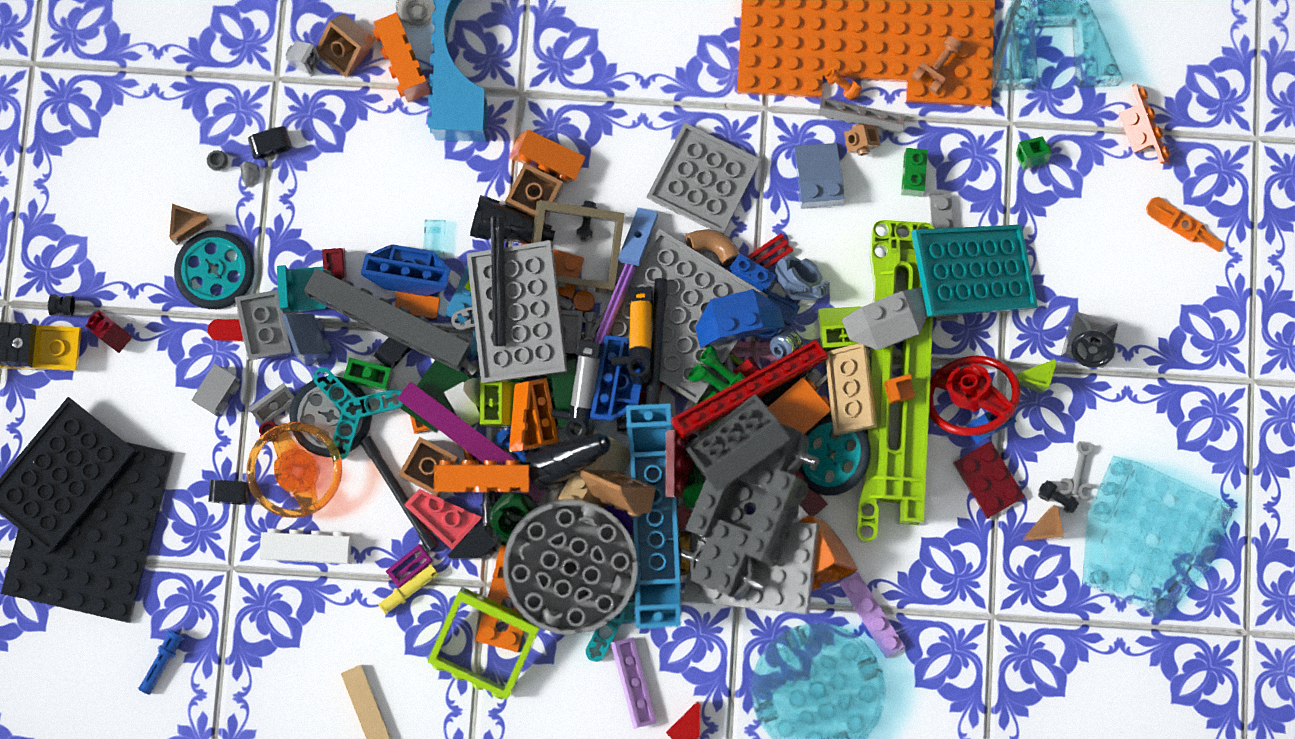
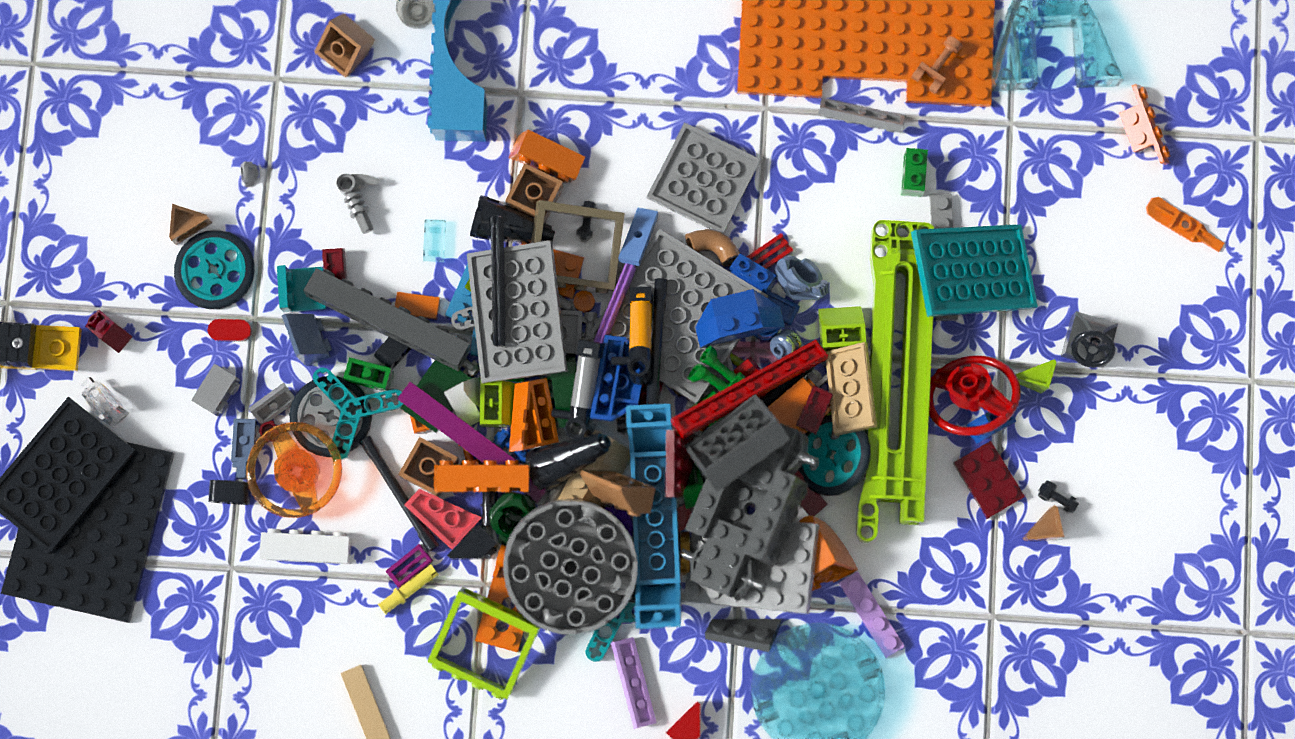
(61, 305): black wheel -> none
(103, 402): none -> clear torso
(166, 652): blue pin -> none
(217, 160): dark grey plate -> none
(242, 442): none -> sand blue hinge
(262, 325): light grey plate -> none
(269, 142): black beam -> none
(302, 57): light grey slope -> none
(353, 195): none -> light grey piece
(401, 56): orange wedge -> none
(406, 270): blue wedge -> none
(744, 632): none -> dark grey wing
(814, 410): none -> dark red plate
(819, 175): sand blue slope -> none
(852, 89): orange bar -> none
(862, 139): medium nougat brick -> none
(887, 320): light grey wedge -> none
(899, 389): orange panel -> none
(1033, 152): green brick -> none
(1074, 486): light grey bar -> none
(1129, 510): clear light blue wedge -> none

